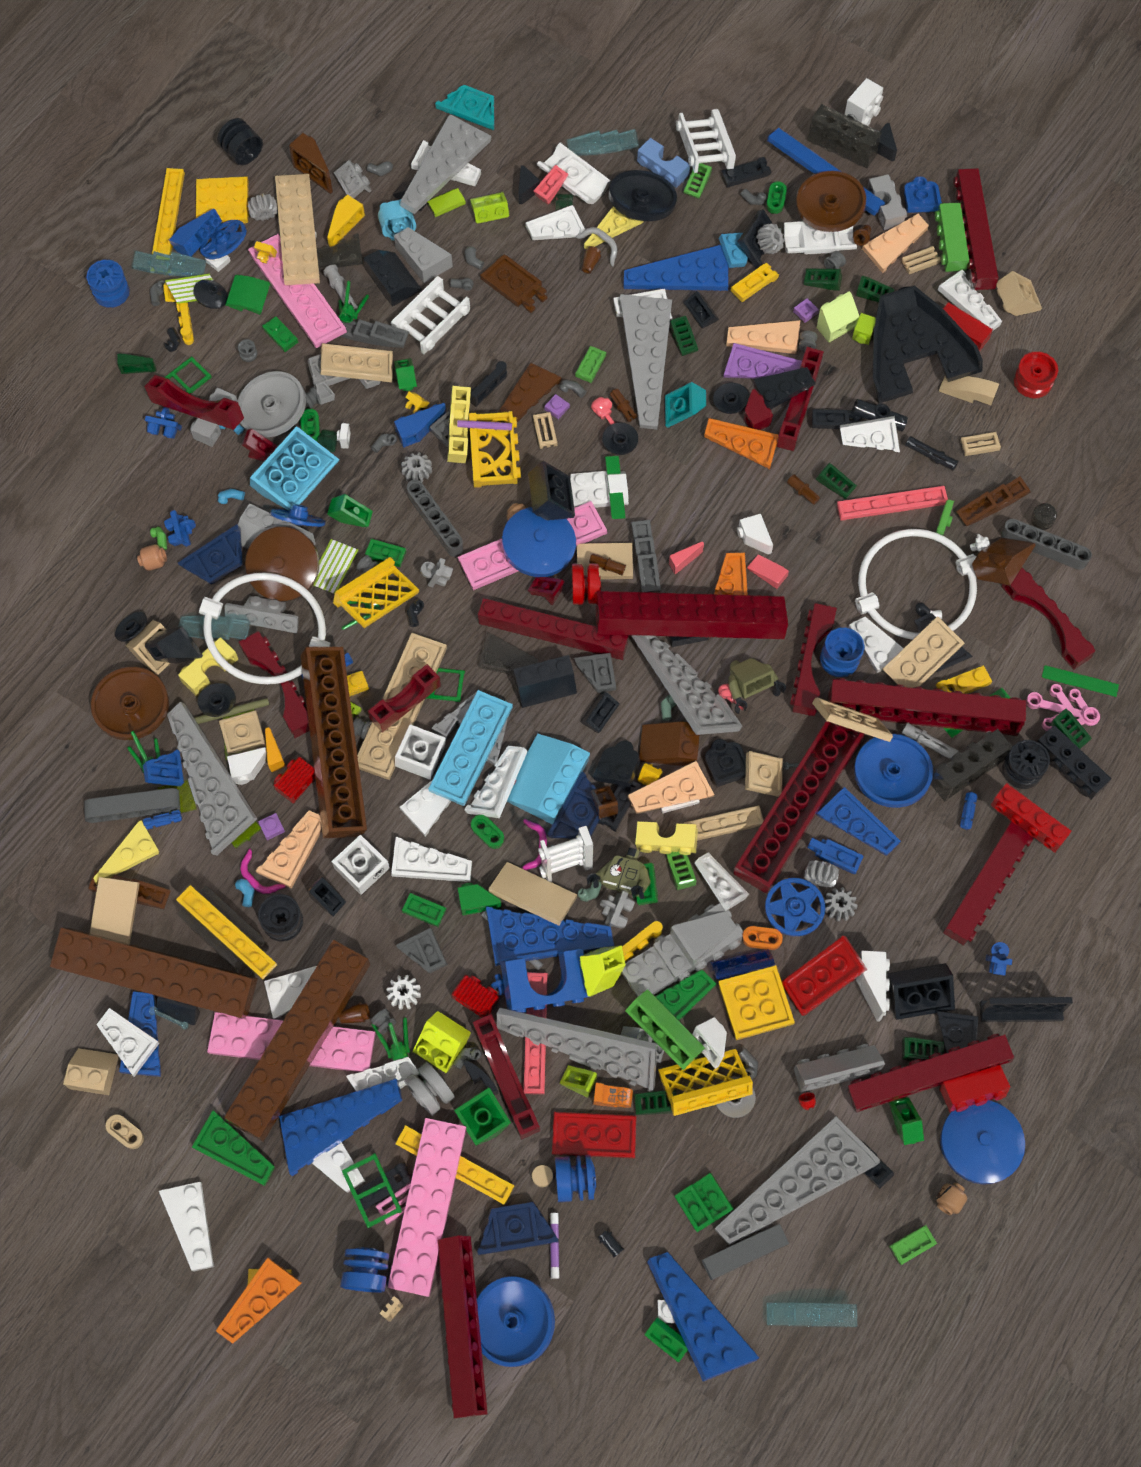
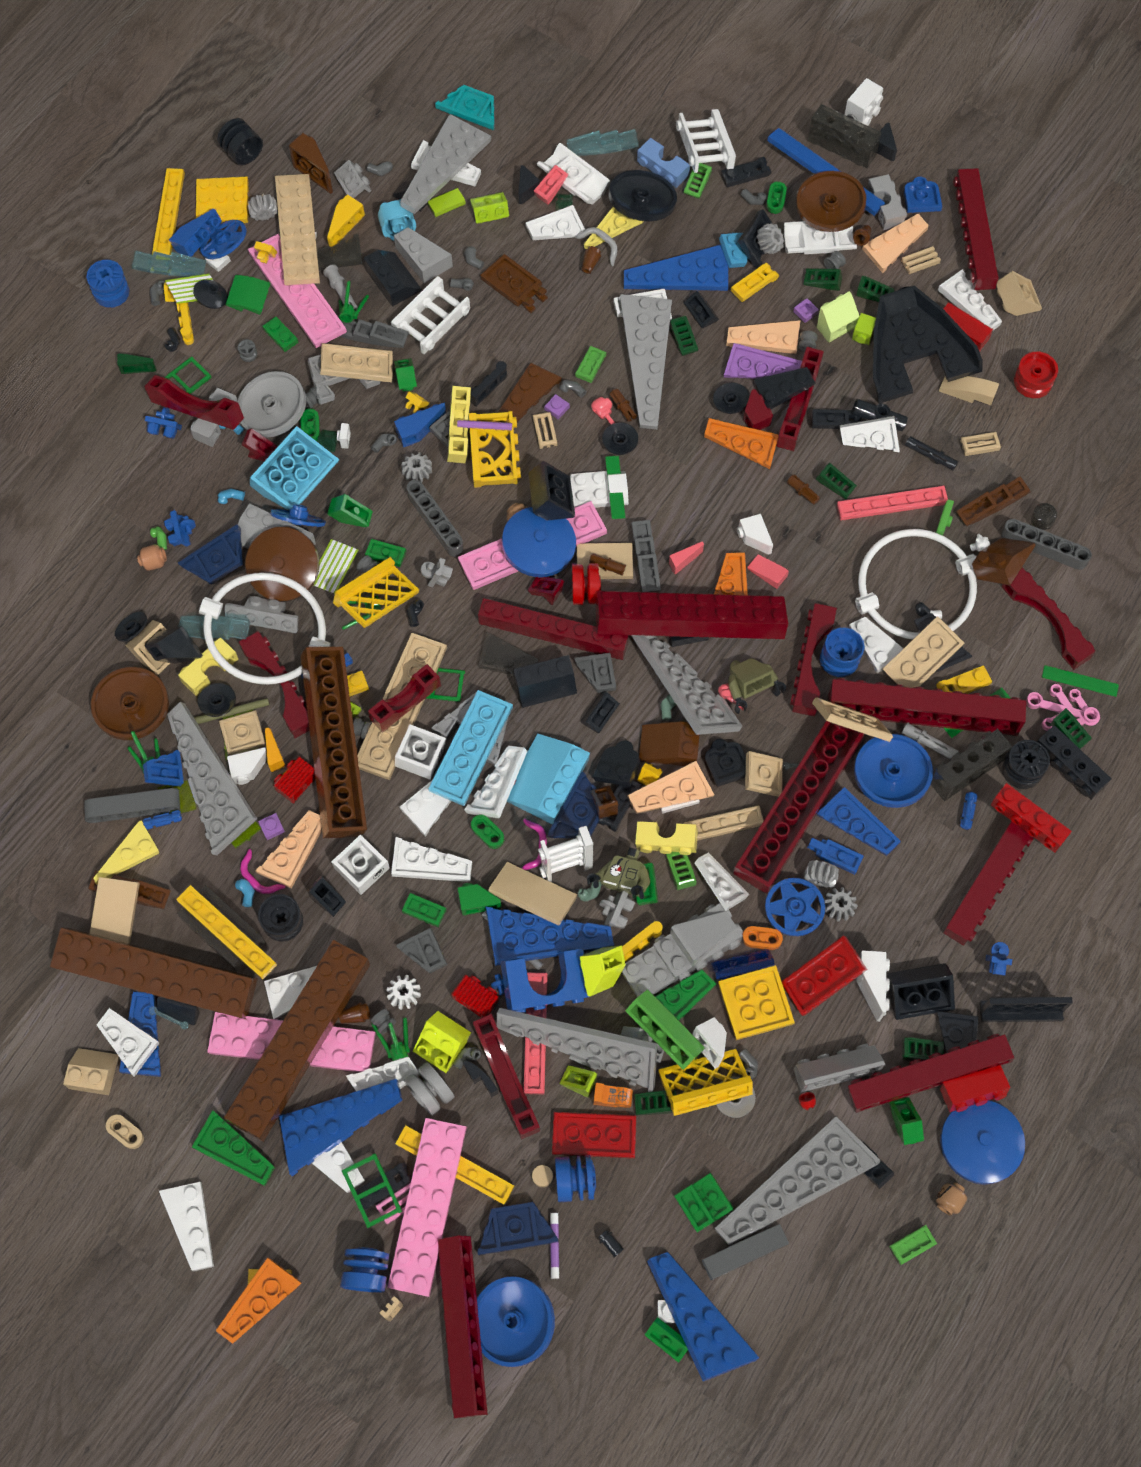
(483, 1117): green slope -> none
(684, 403): teal slope -> none
(812, 1315): clear light blue slope -> none
(952, 237): bright green brick -> none

